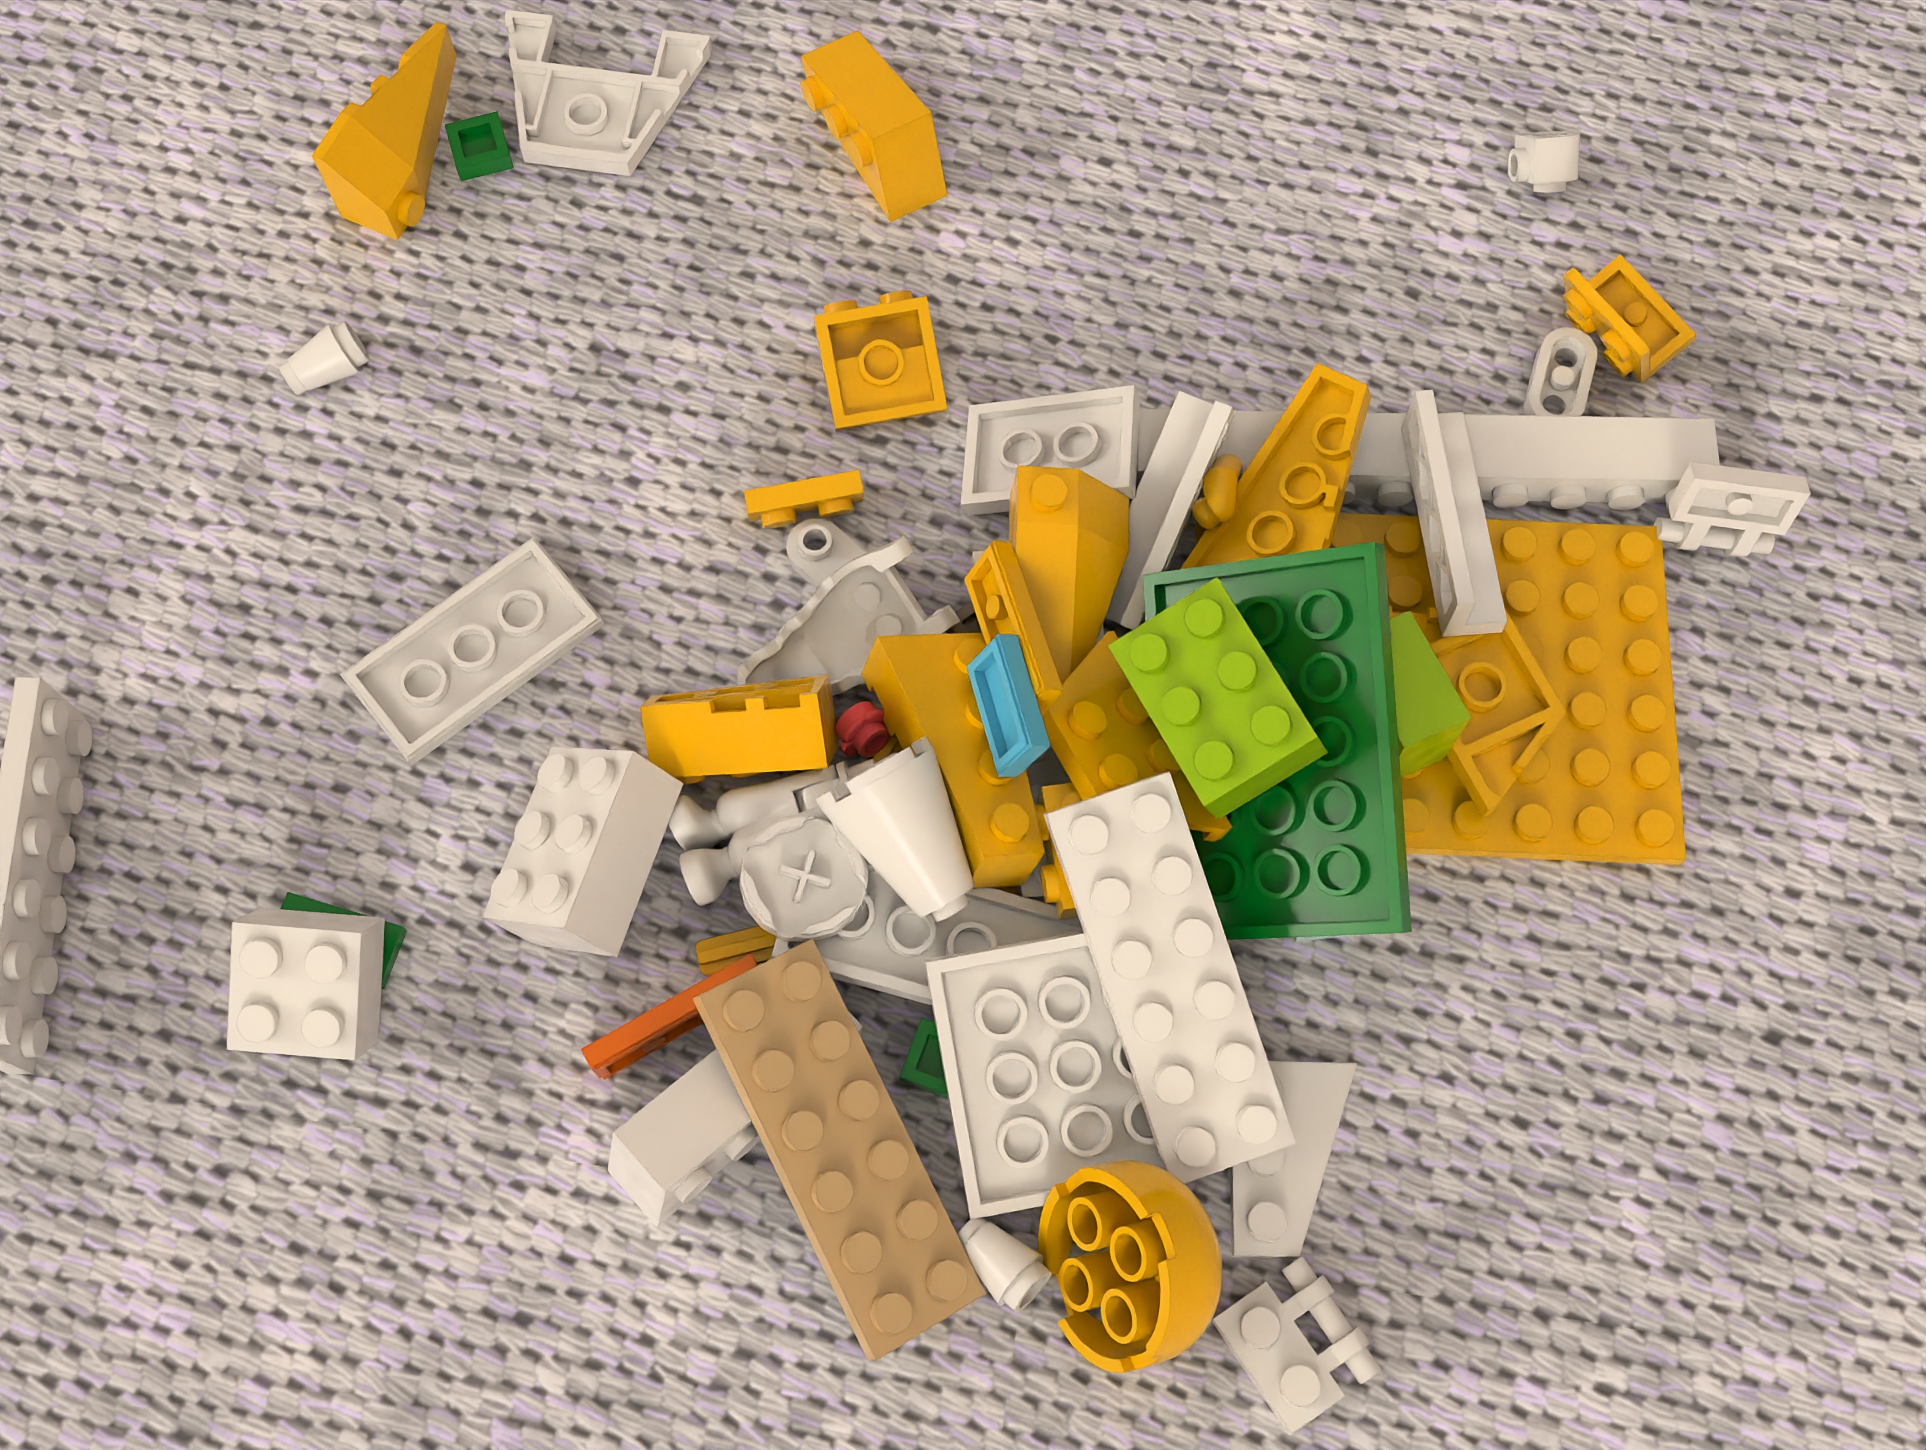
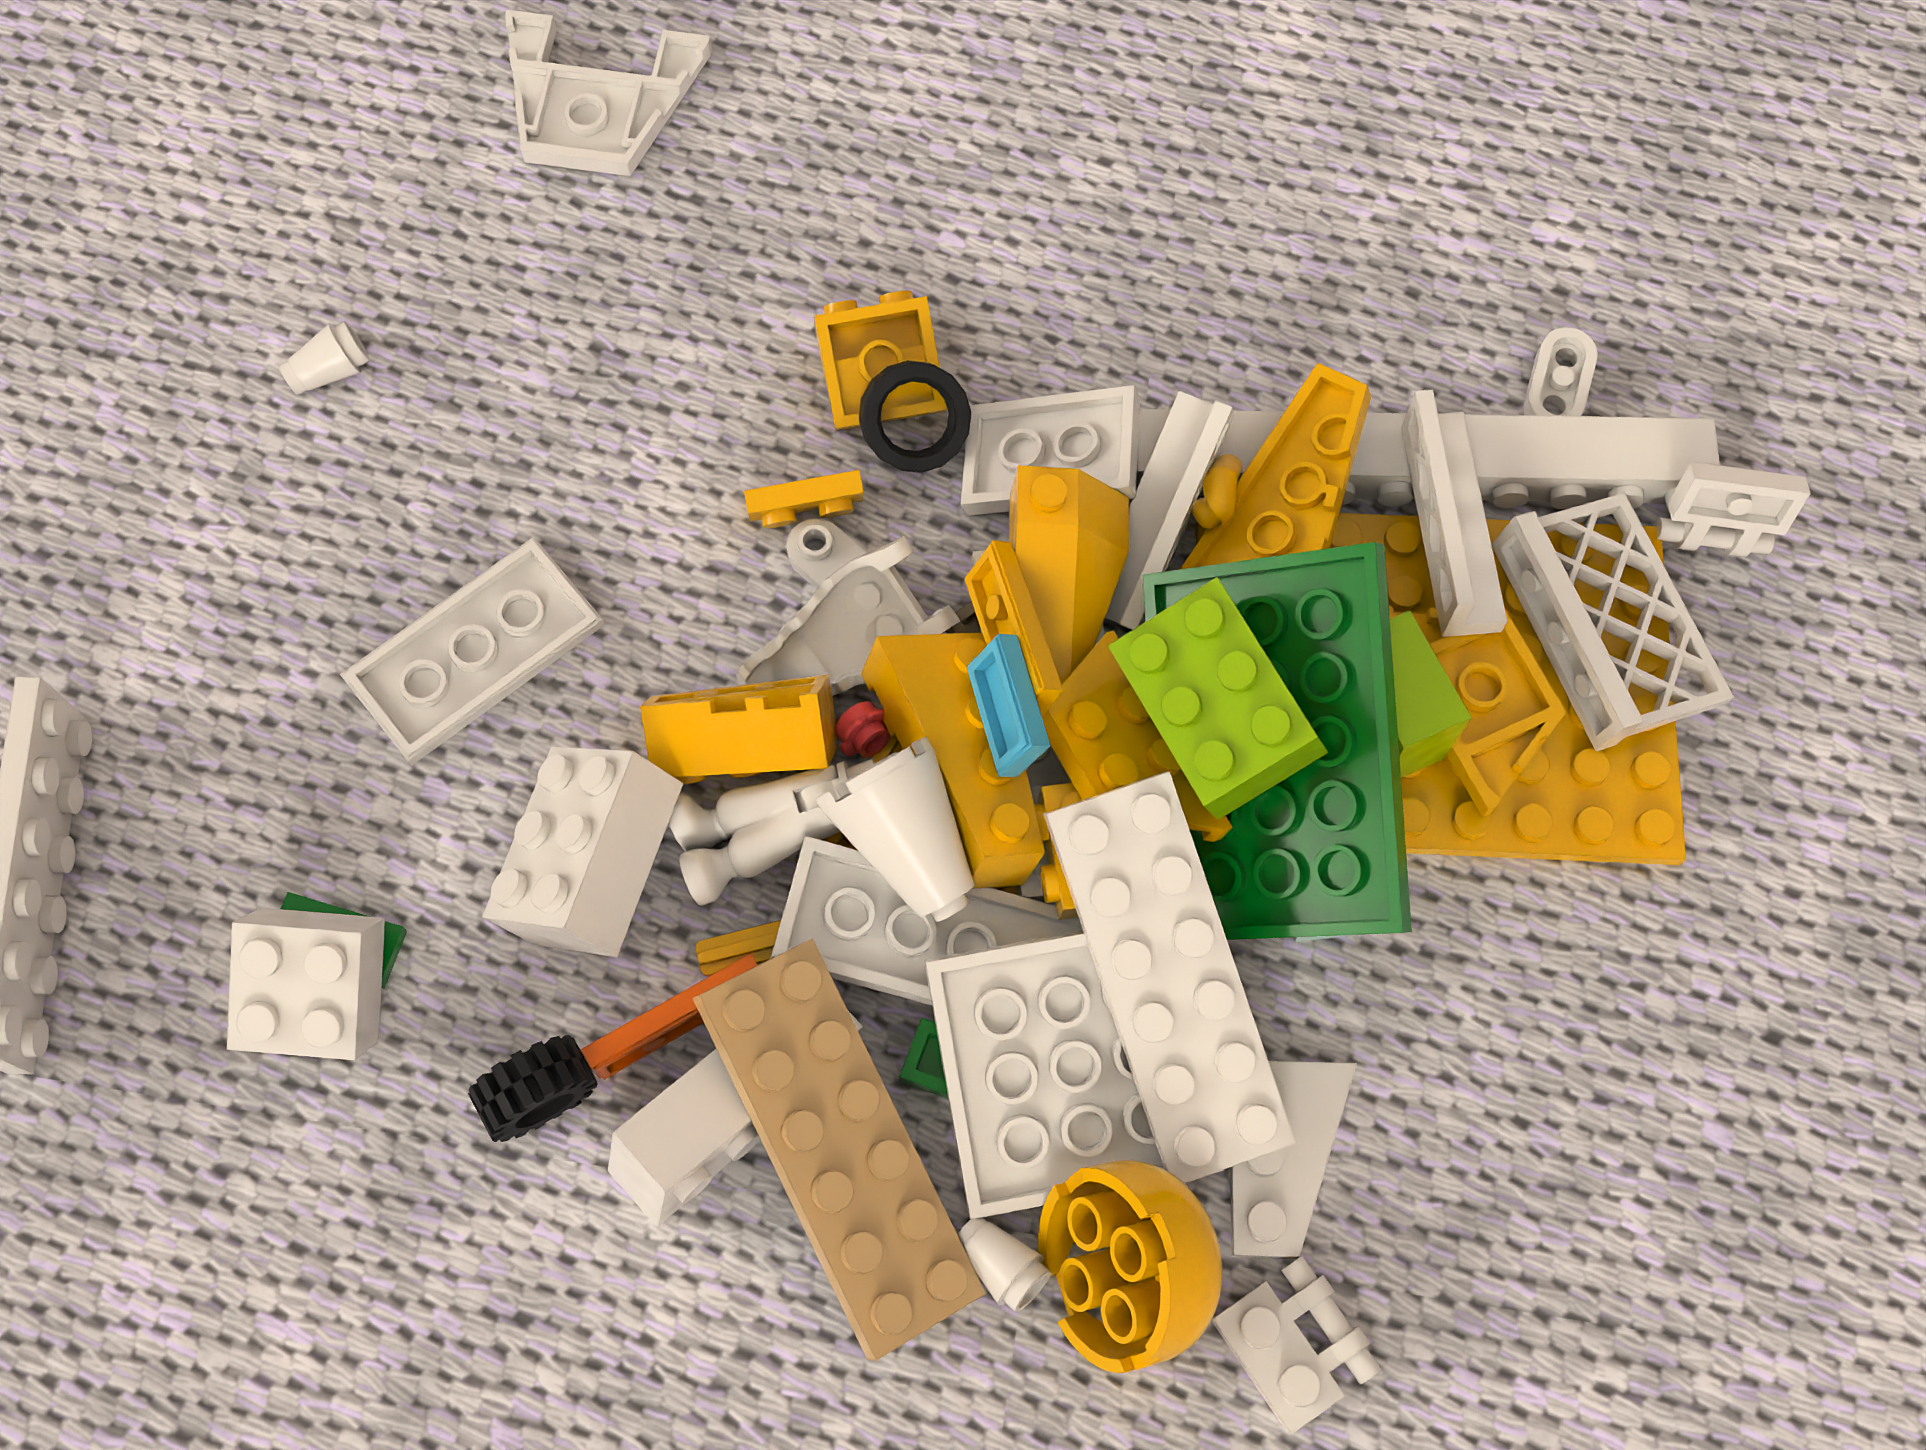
(384, 150): yellow wedge -> none
(479, 146): green plate -> none
(532, 1088): none -> black tyre
(802, 879): white tile -> none
(876, 122): yellow wedge -> none
(958, 416): none -> black tyre
(1545, 160): white plate -> none
(1572, 630): none -> white fence
(1627, 317): yellow bracket -> none

